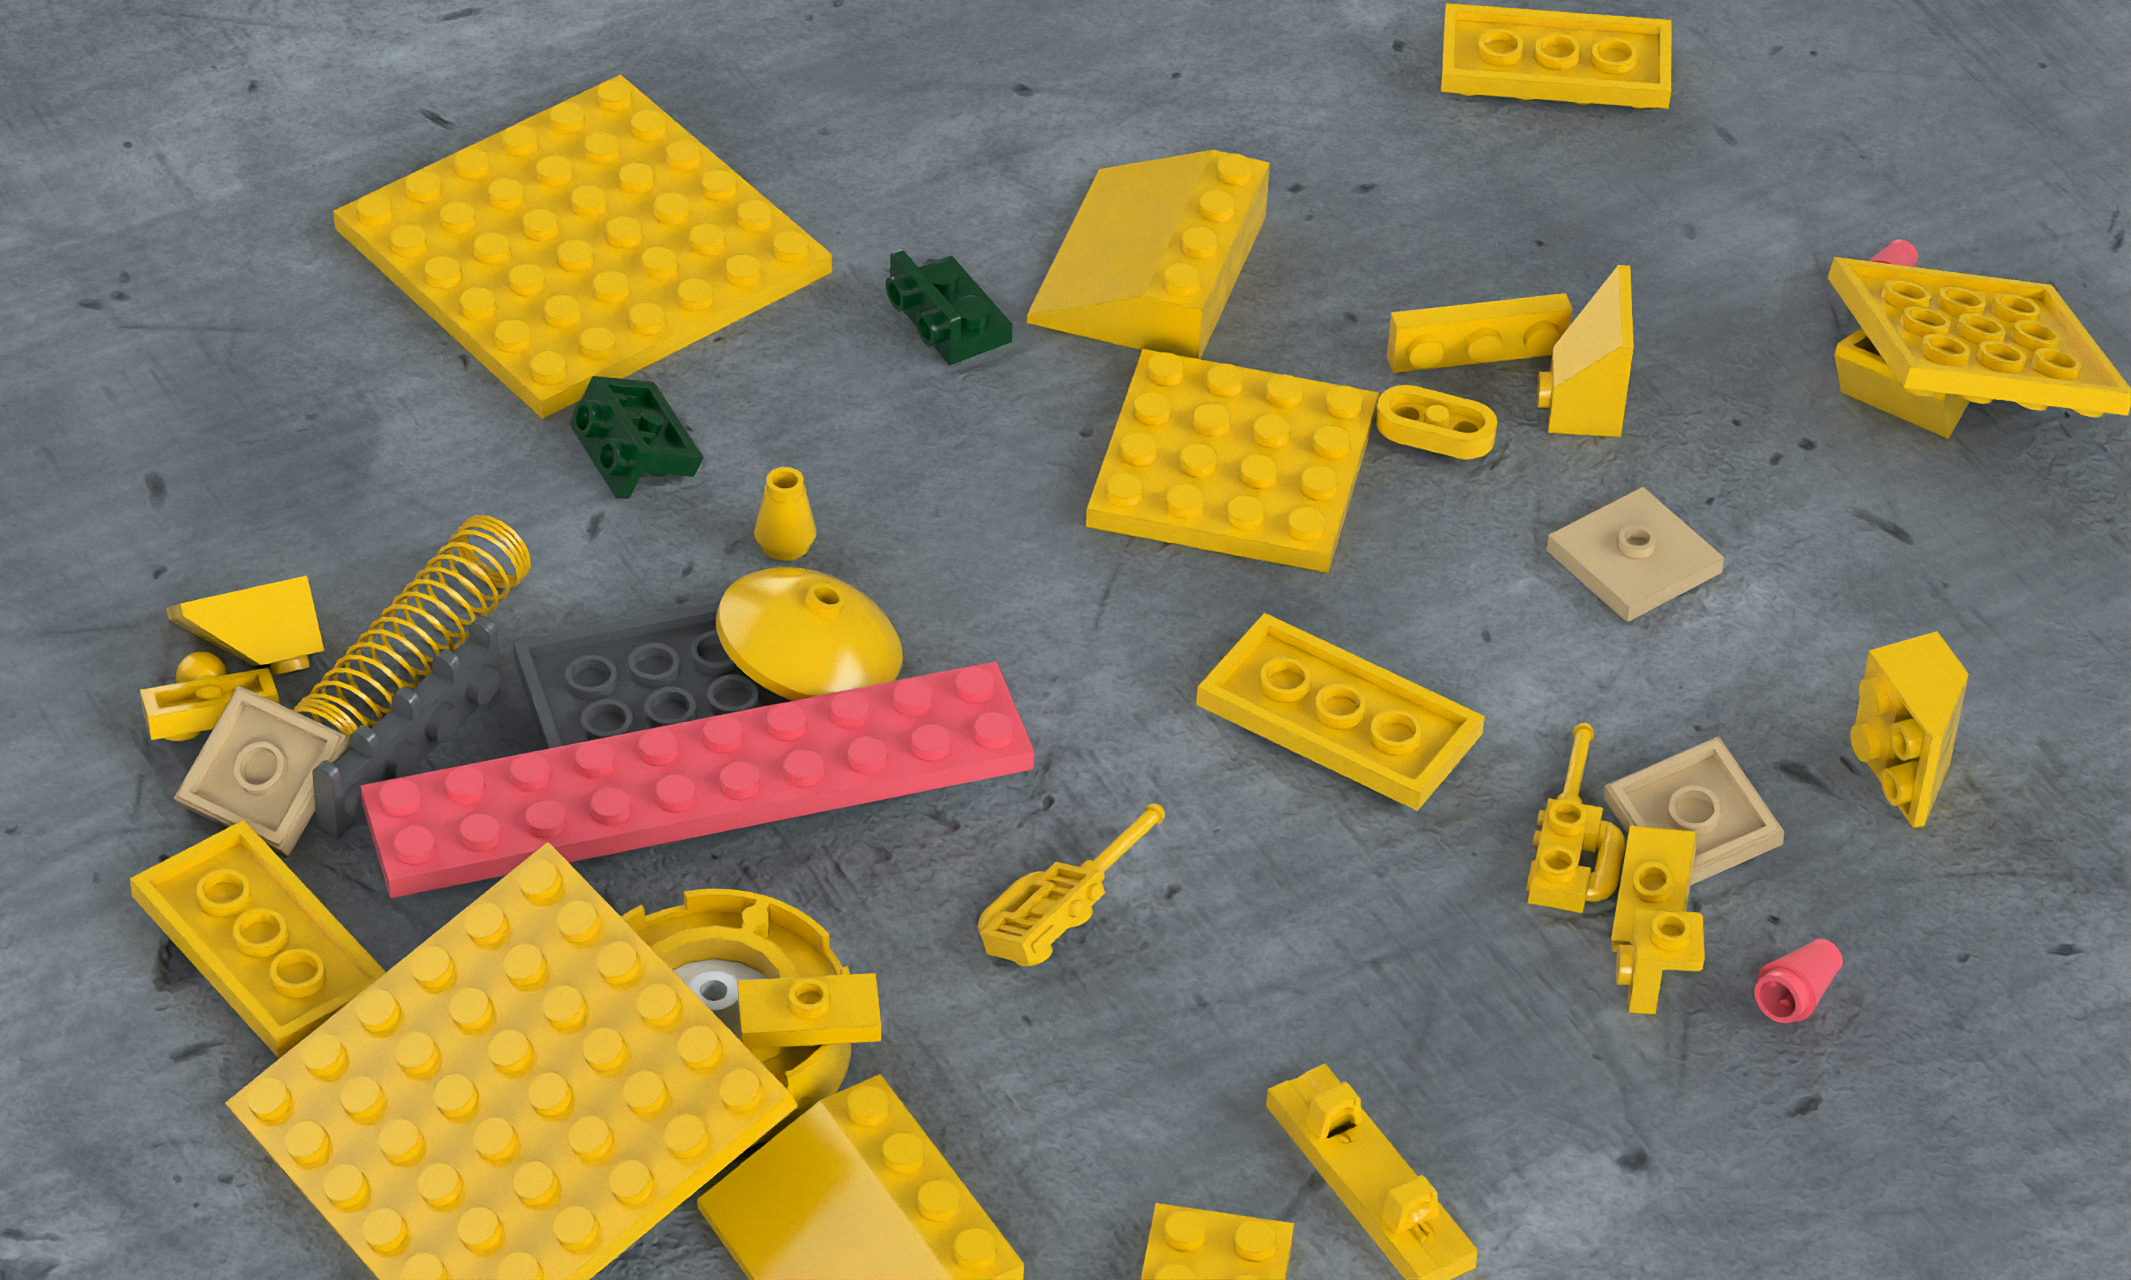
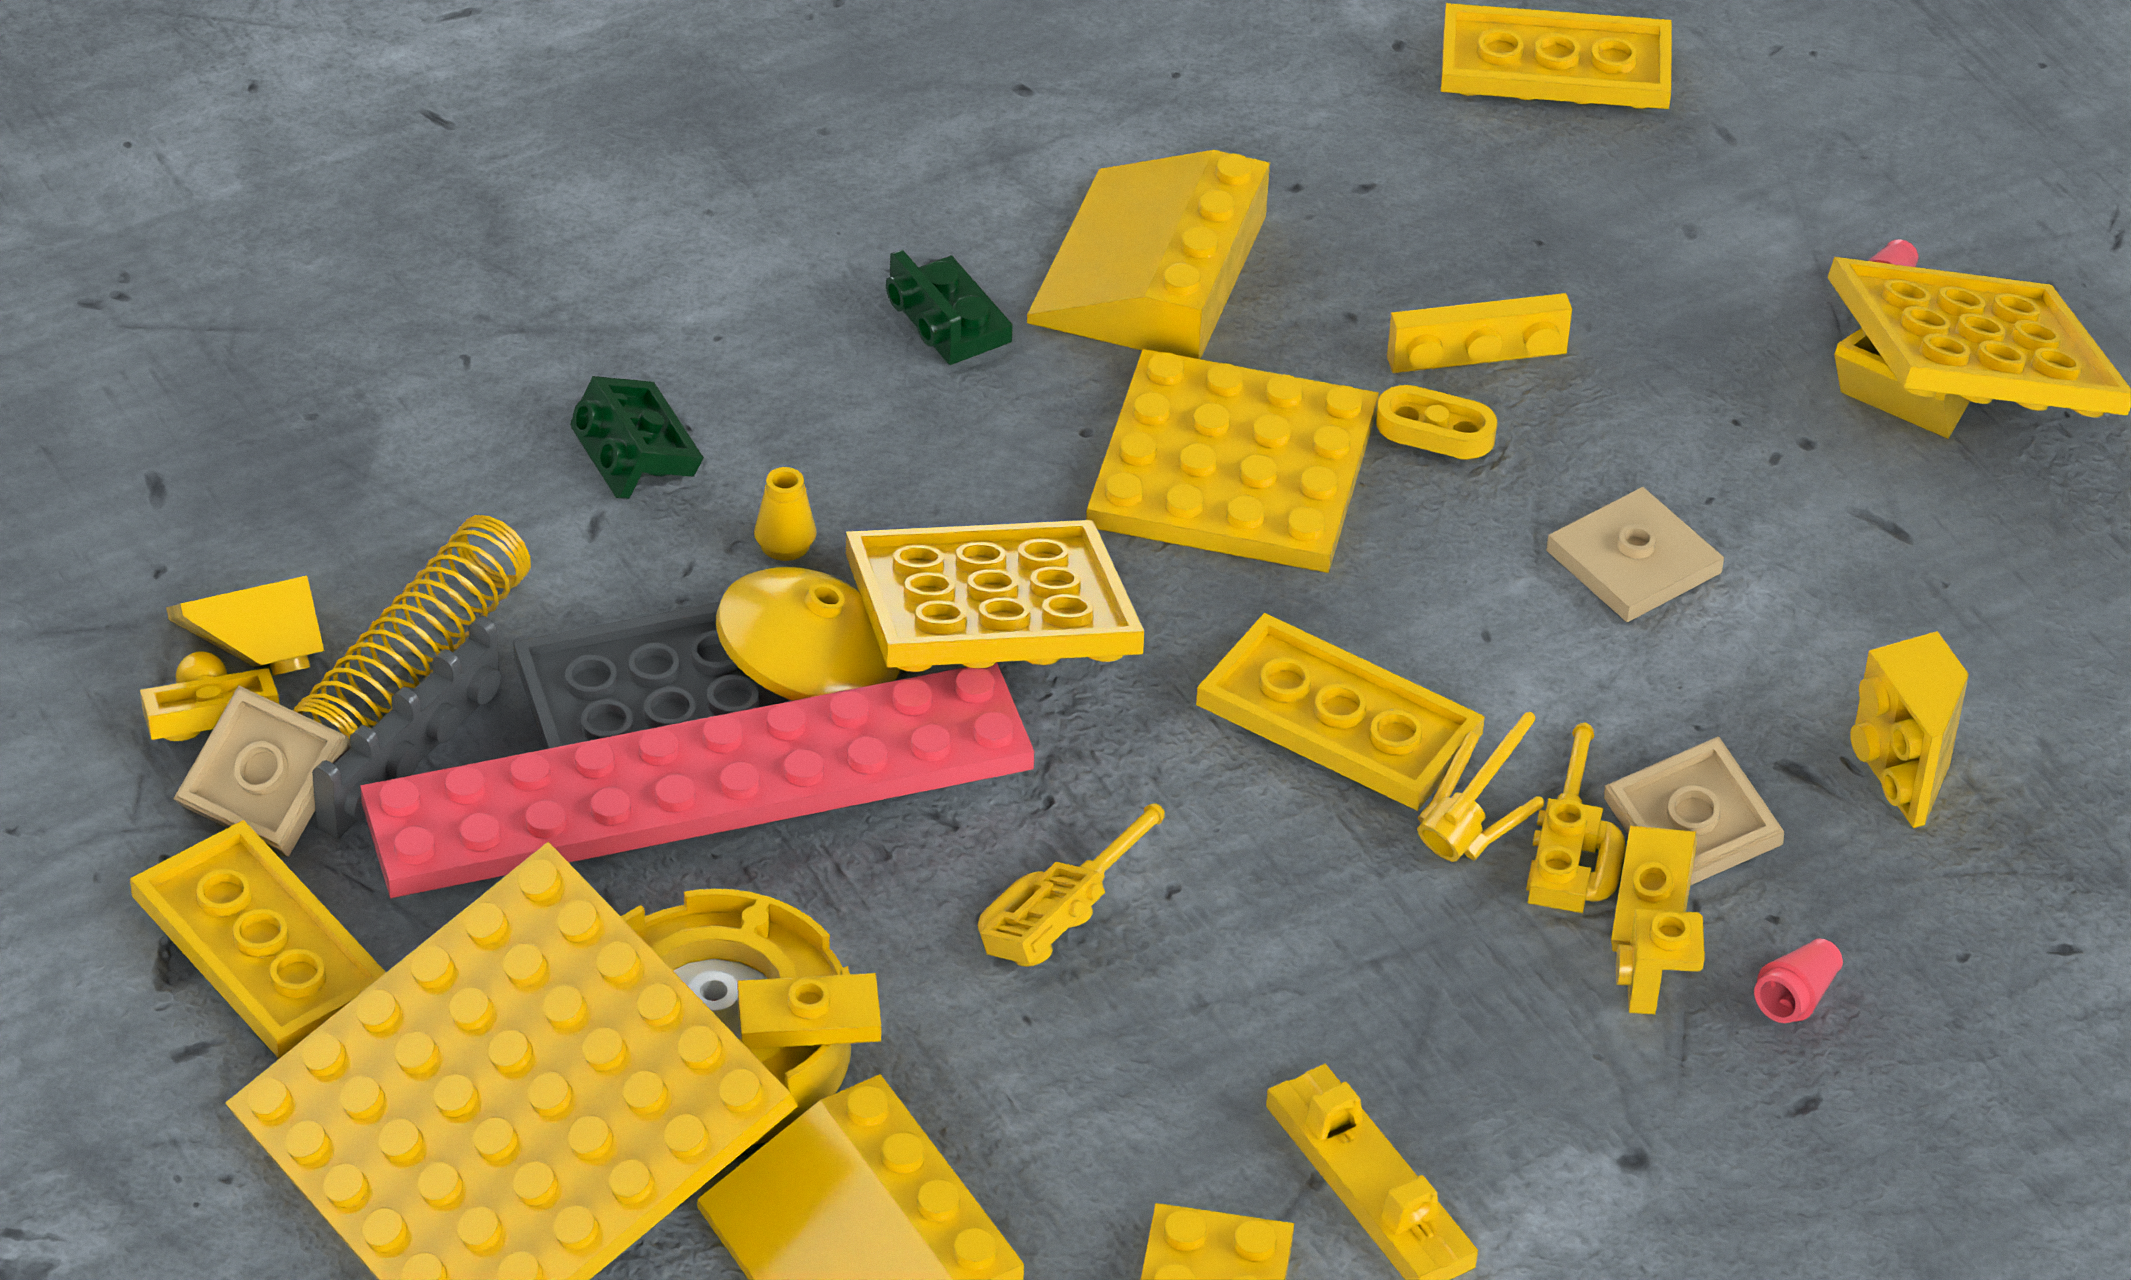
(582, 244): yellow plate -> none
(993, 594): none -> yellow plate
(1454, 823): none -> yellow plant
(1592, 364): yellow slope -> none

